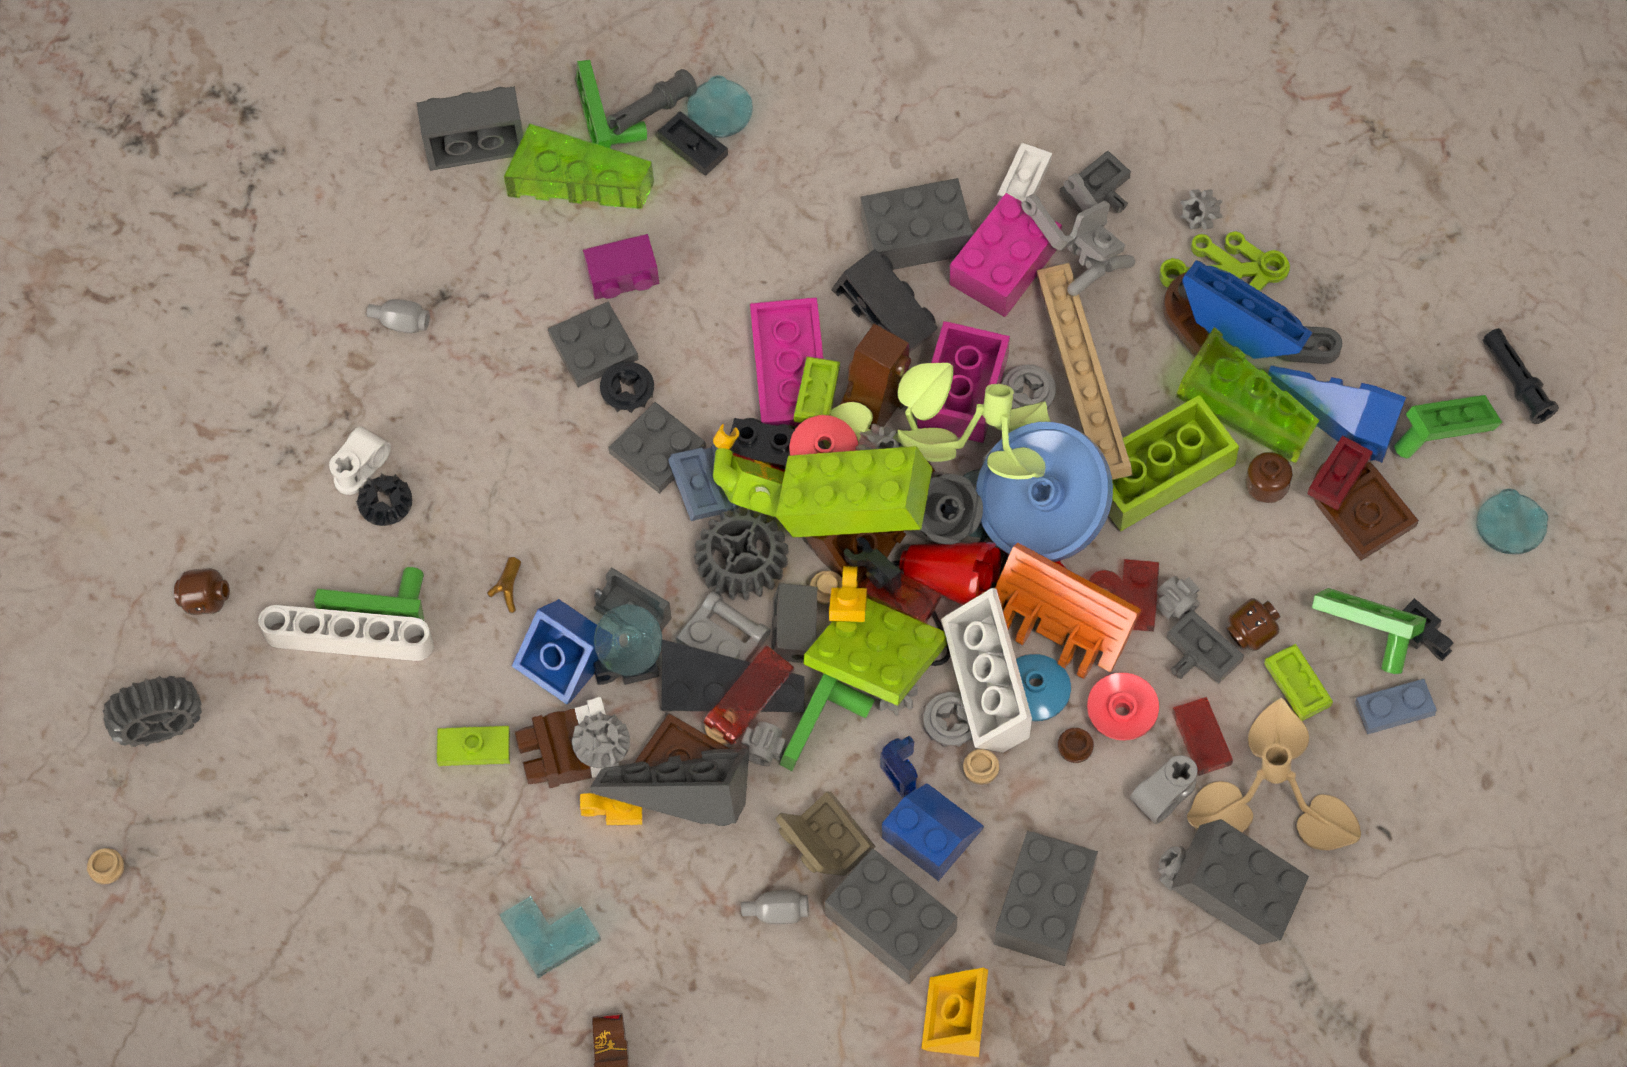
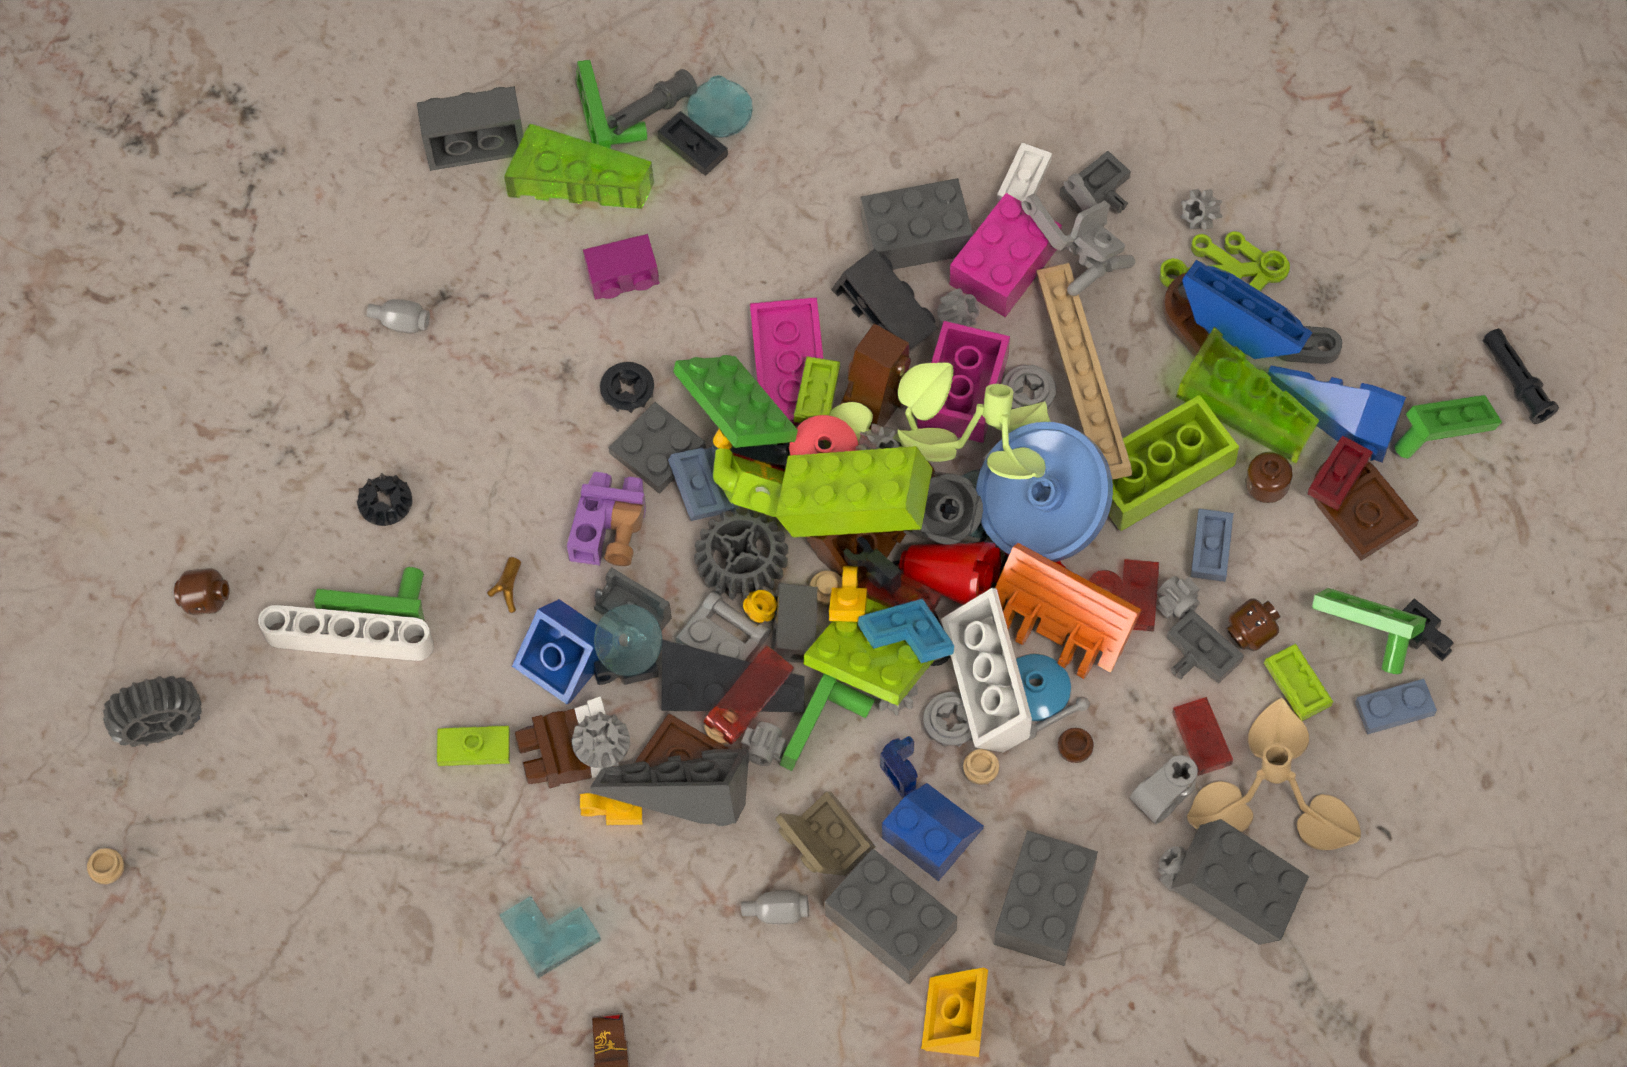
(358, 460): white piece -> none
(592, 343): dark grey plate -> none
(604, 509): none -> medium lavender hips
(735, 401): none -> bright green plate
(763, 600): none -> yellow plate
(910, 623): none -> dark azure tile
(958, 308): none -> light grey gear
(1081, 704): none -> light grey hinge
(1123, 691): coral dish -> none
(1212, 545): none -> sand blue plate
(1512, 523): clear light blue dish -> none

